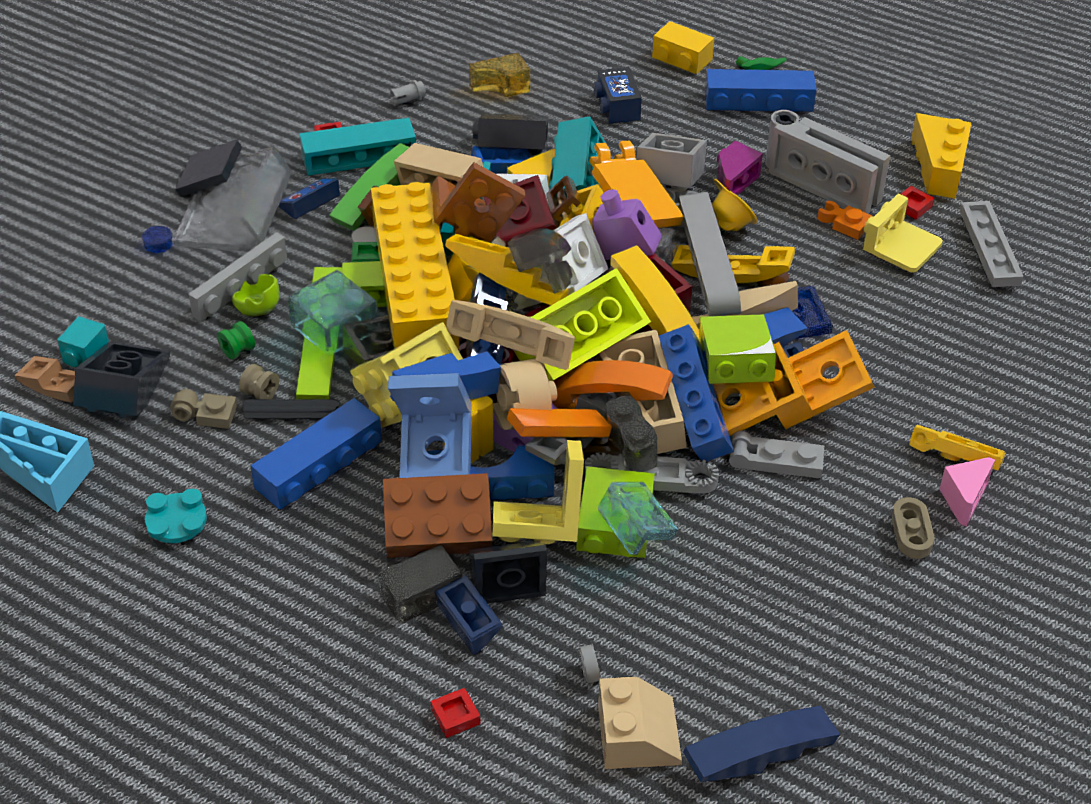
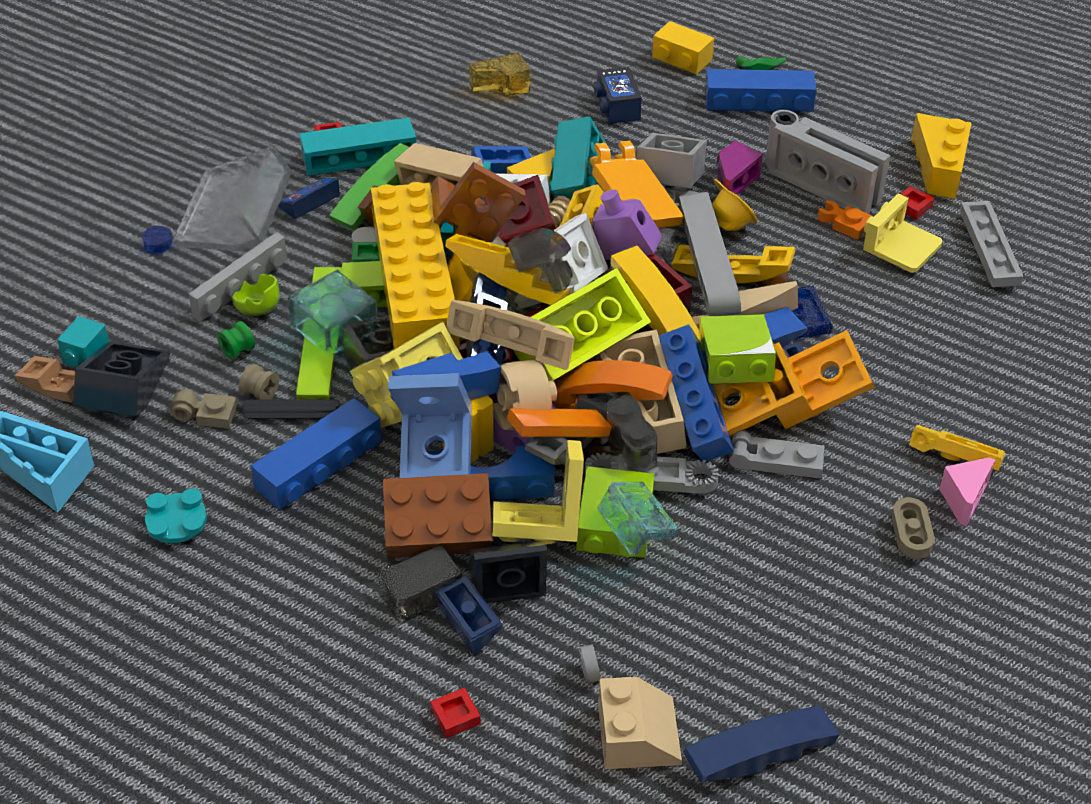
(208, 168): black tile -> none
(408, 92): light grey pin -> none
(511, 131): black brick -> none
(567, 196): reddish brown tile -> none

